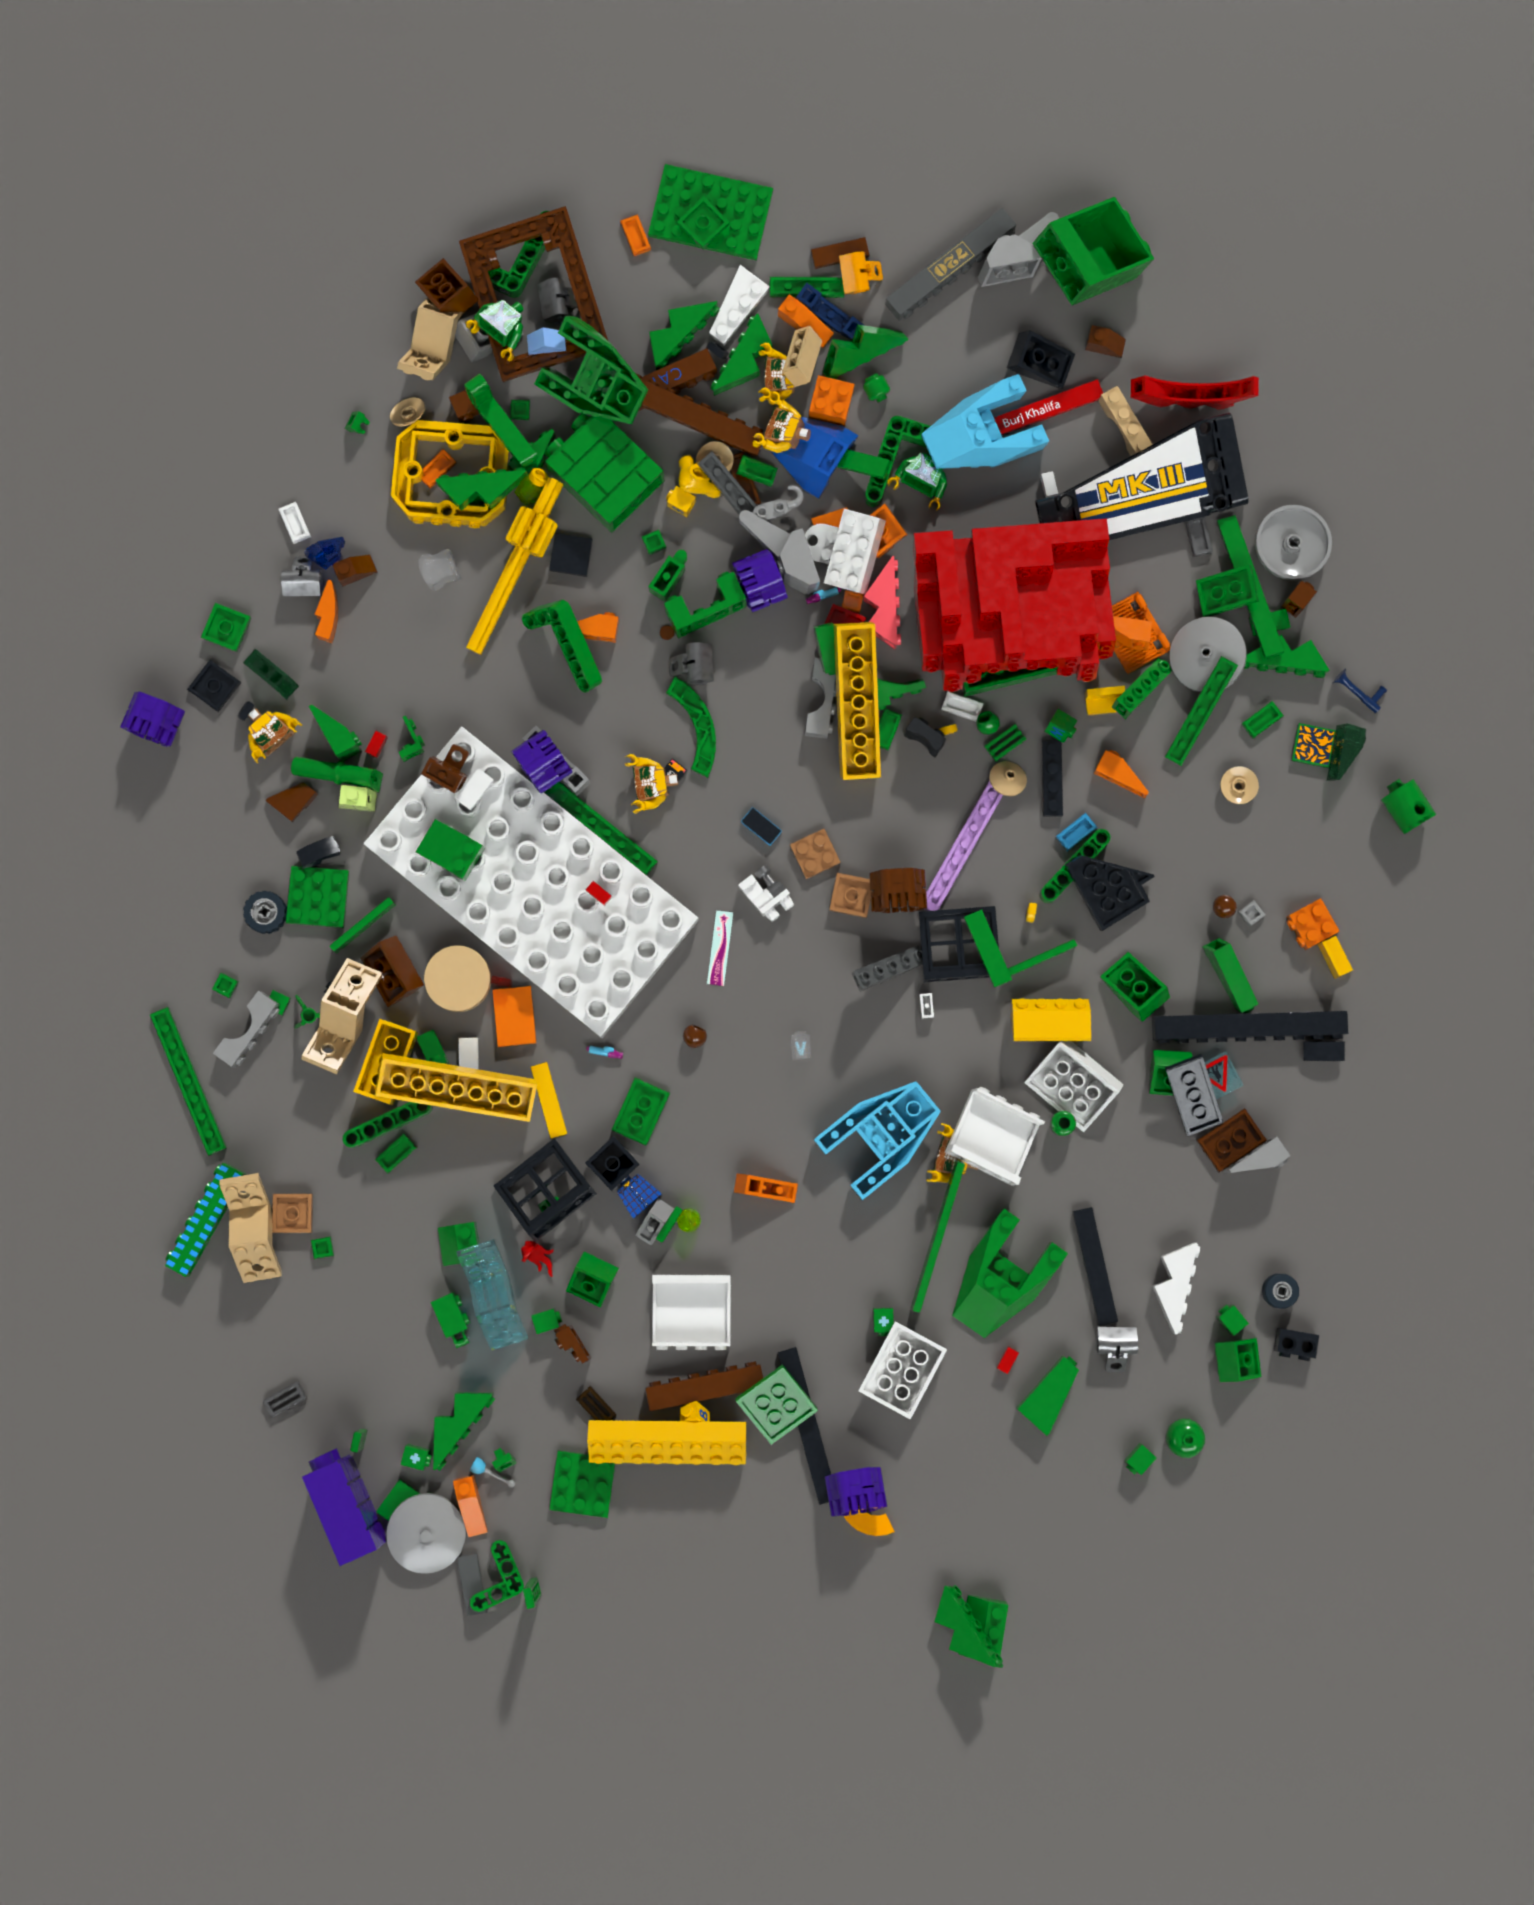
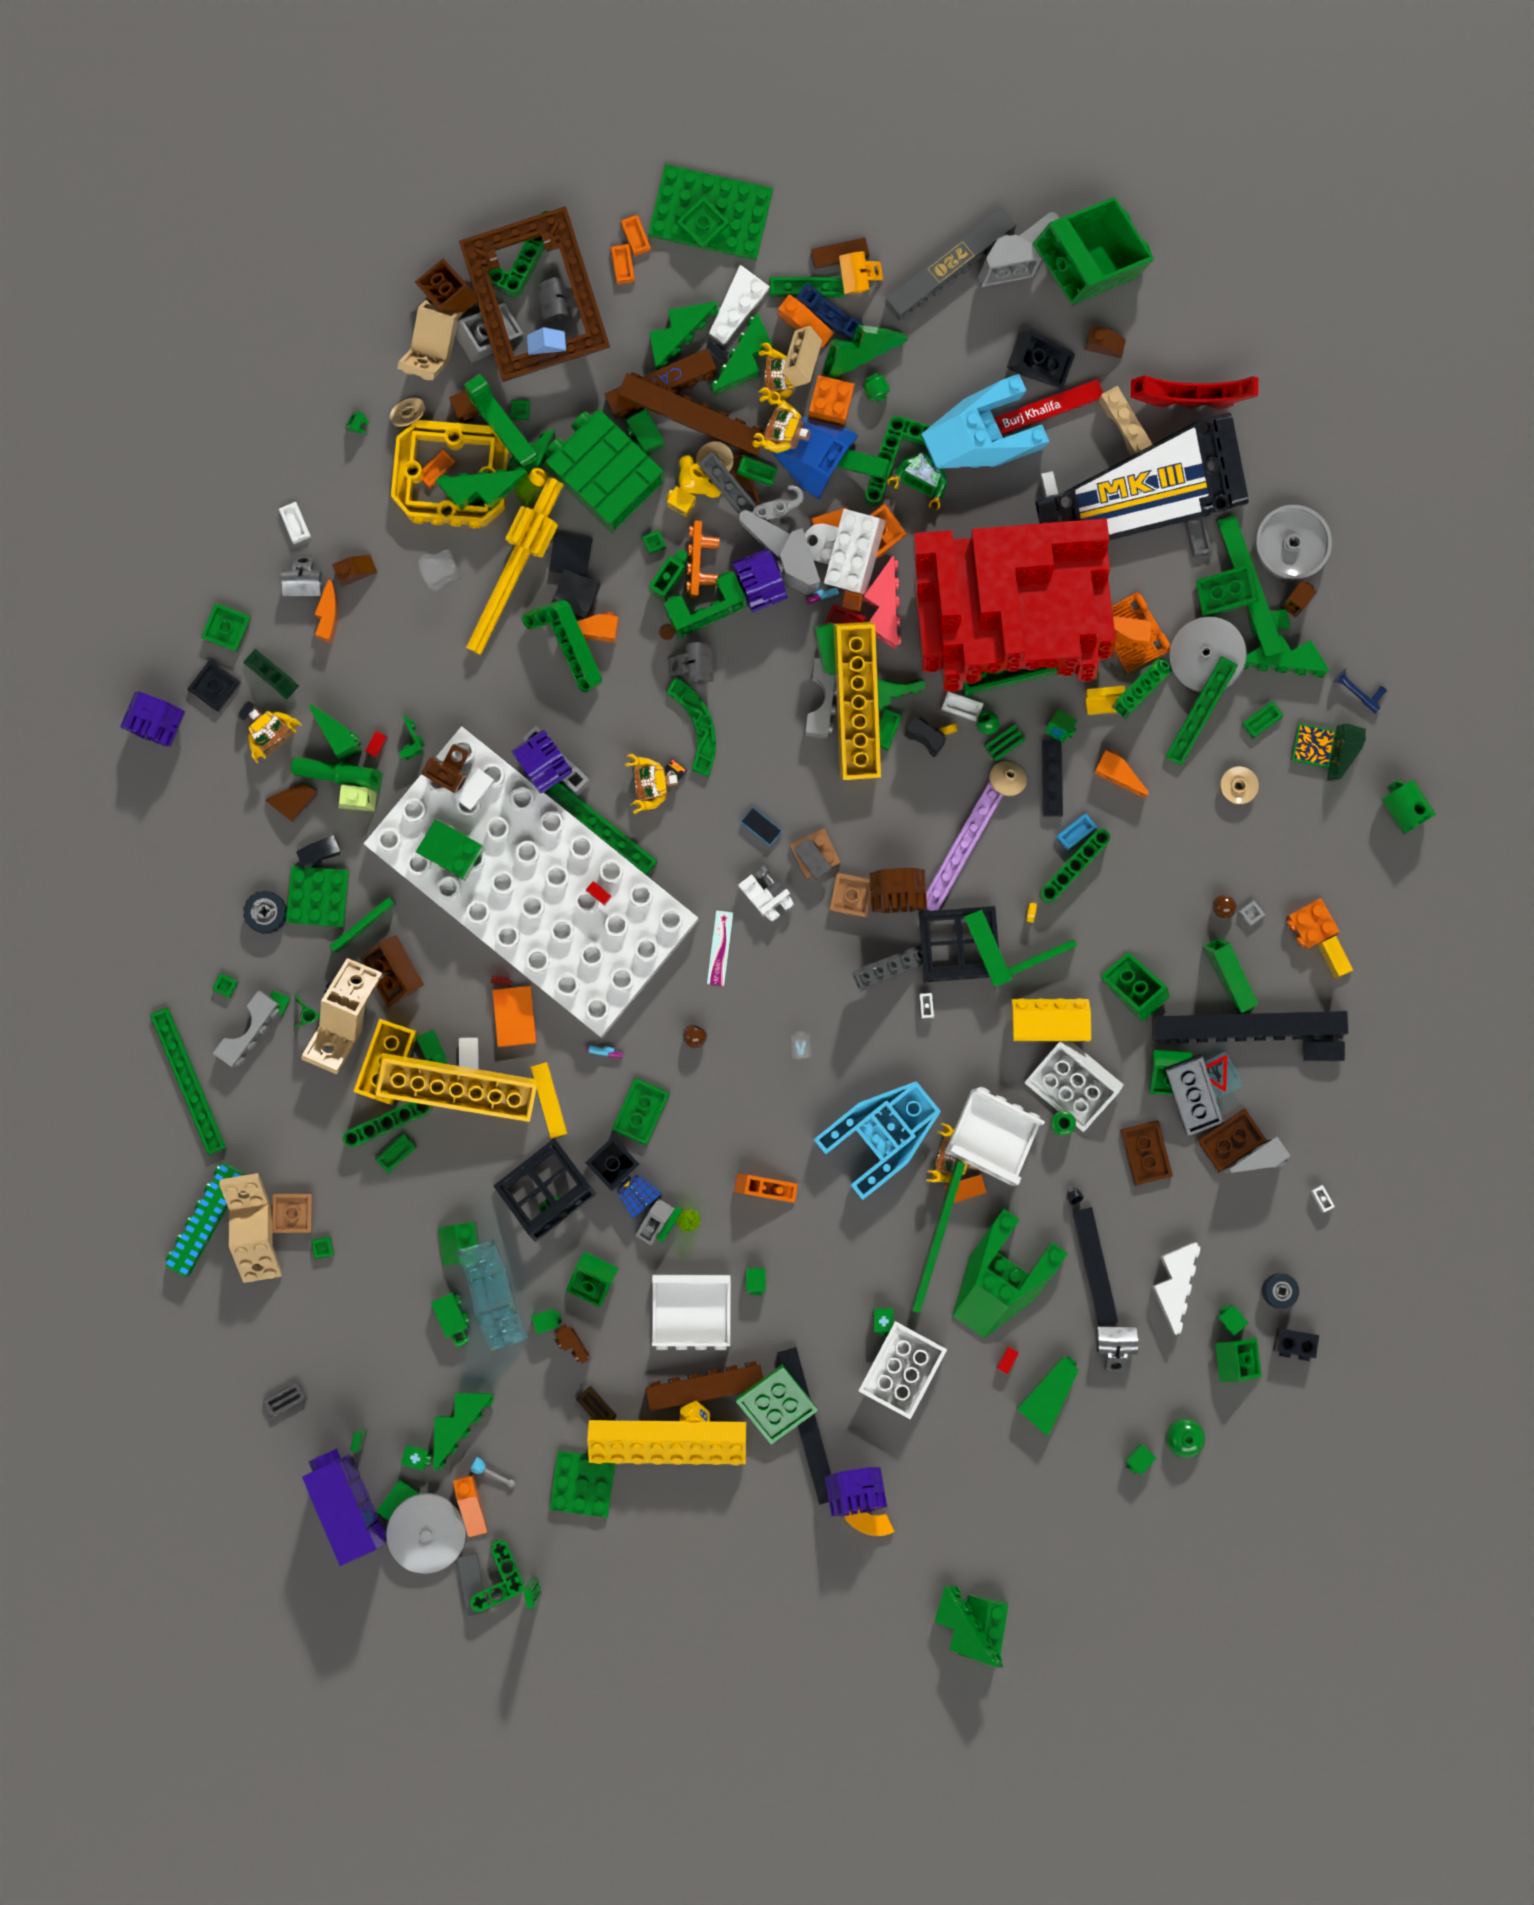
(325, 552): clear blue plate -> none
(457, 978): tan piece -> none
(501, 323): green torso -> none
(503, 1460): green tile -> none
(535, 1253): red piece -> none
(578, 592): none -> black brick
(604, 381): green wedge -> none
(622, 264): none -> orange tile
(645, 432): none -> green brick
(698, 542): none -> orange plate
(755, 1281): none -> green brick
(812, 858): none -> flat silver tile
(969, 1188): none -> orange tile
(1075, 1196): none -> black hinge
(1108, 888): black wing -> none
(1146, 1153): none -> reddish brown tile
(1322, 1198): none -> white piece

